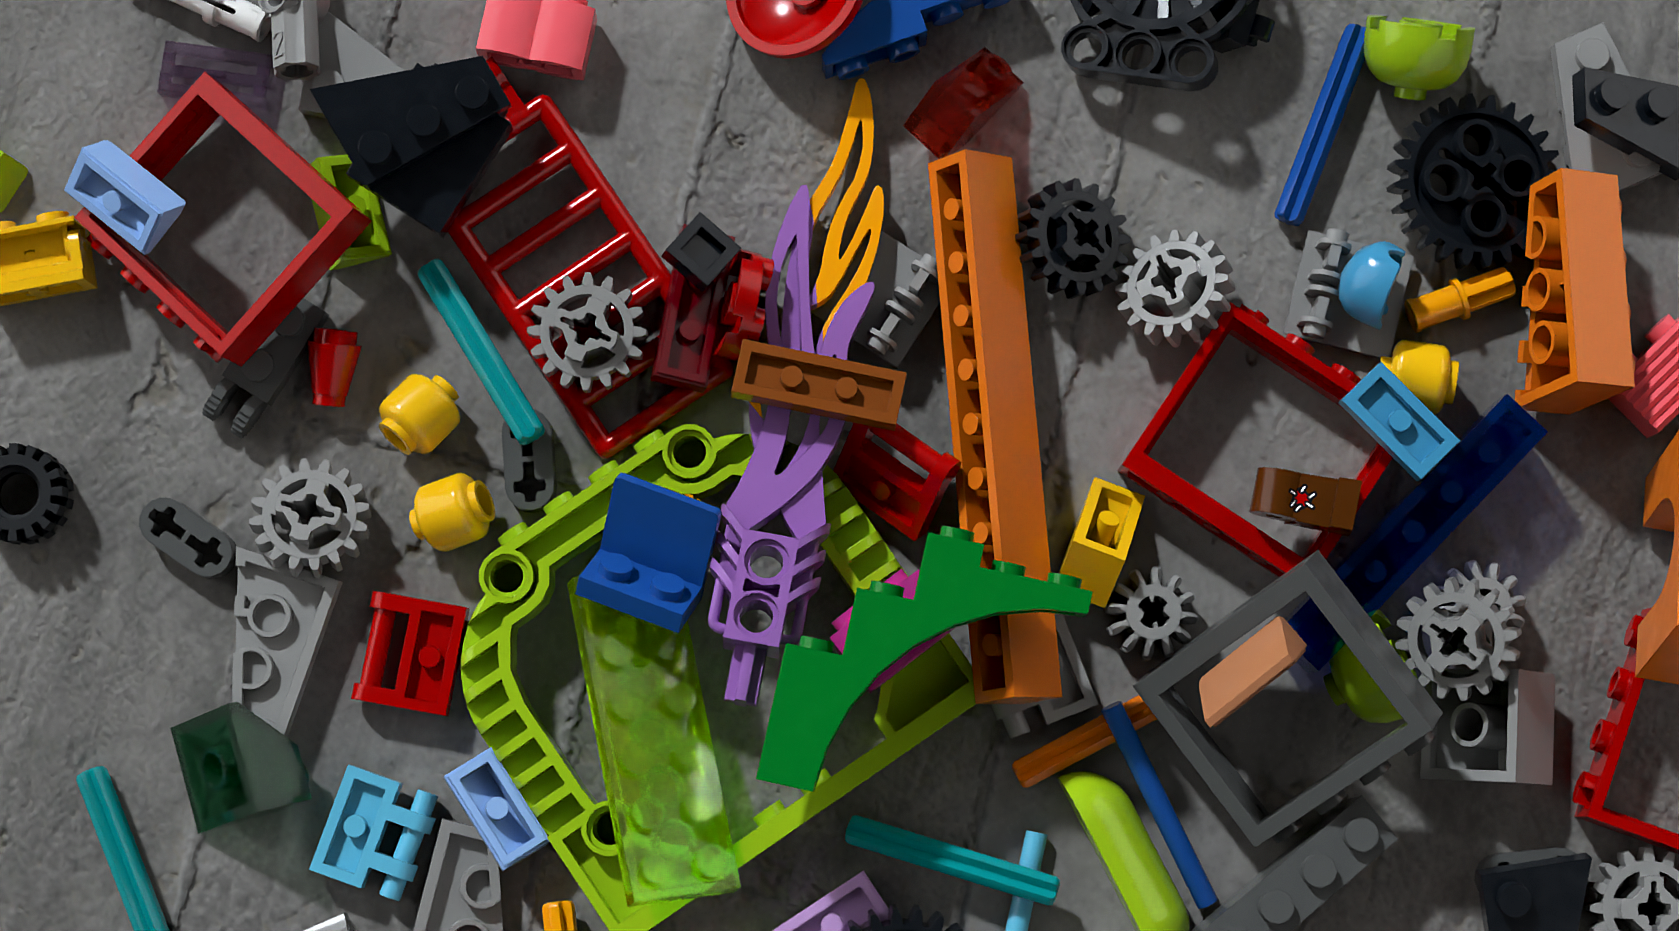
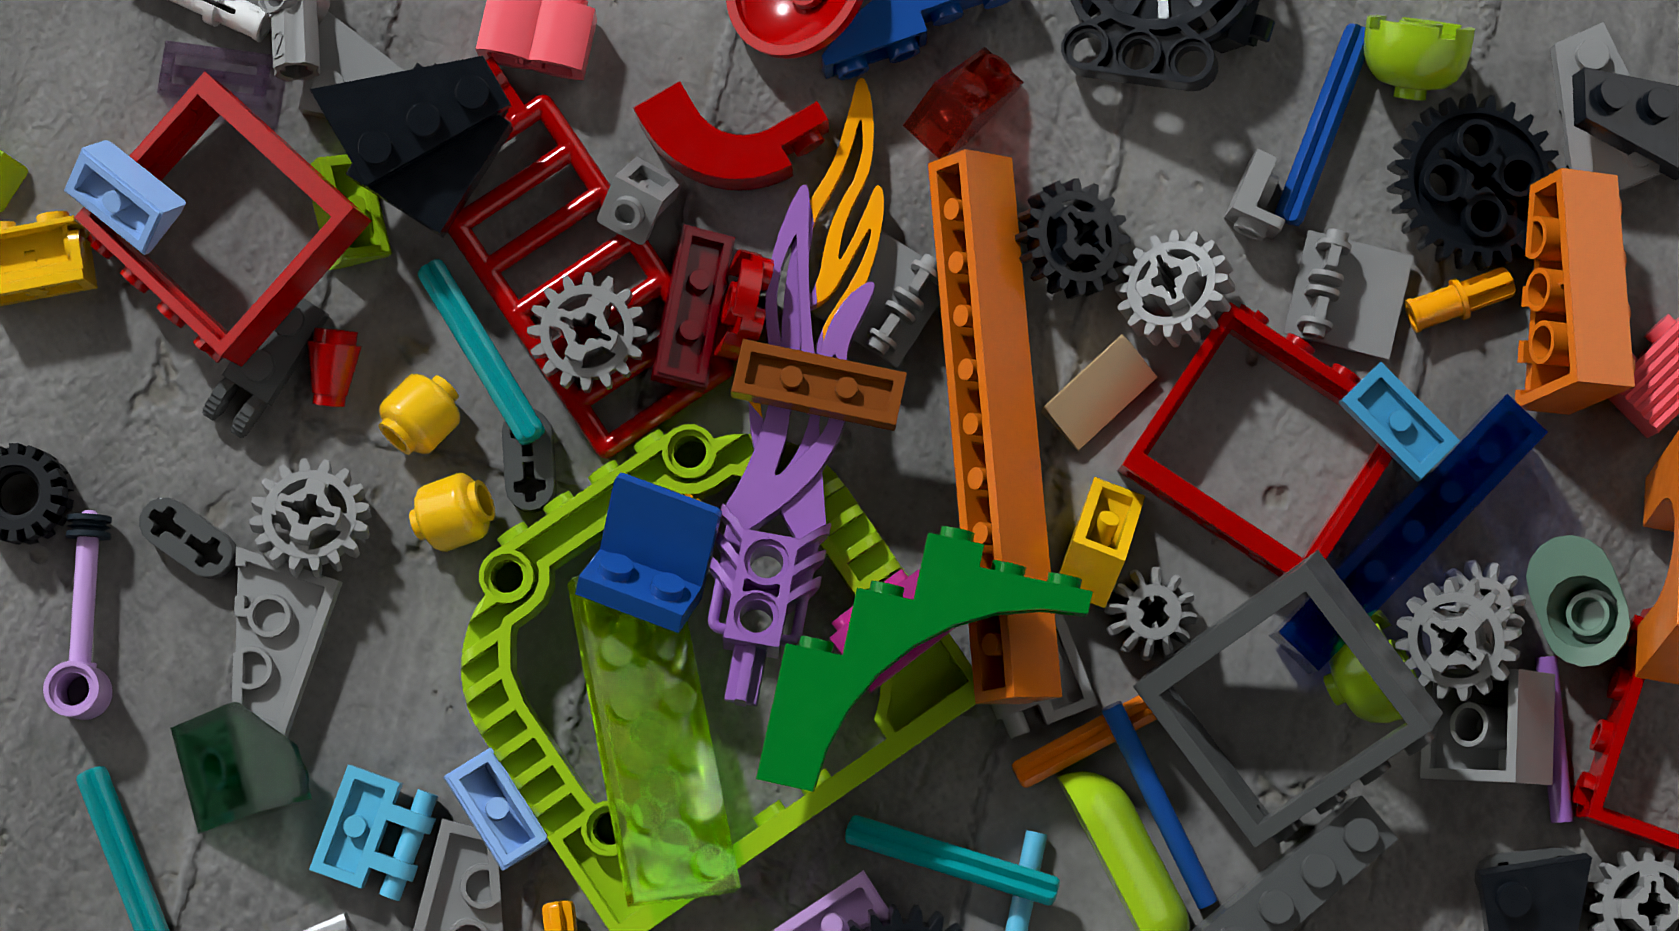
(88, 530): none -> lavender piece
(427, 658): red plate -> none
(637, 199): none -> light grey bracket
(701, 252): black tile -> none
(721, 157): none -> red arch
(888, 484): red plate -> none
(1099, 392): none -> tan slope
(1249, 670): nougat slope -> none
(1255, 187): none -> light grey bracket
(1306, 500): reddish brown leg -> none
(1368, 282): dark azure hair -> none
(1425, 371): yellow head -> none
(1559, 792): none -> medium lavender bar
(1578, 600): none -> sand green piece

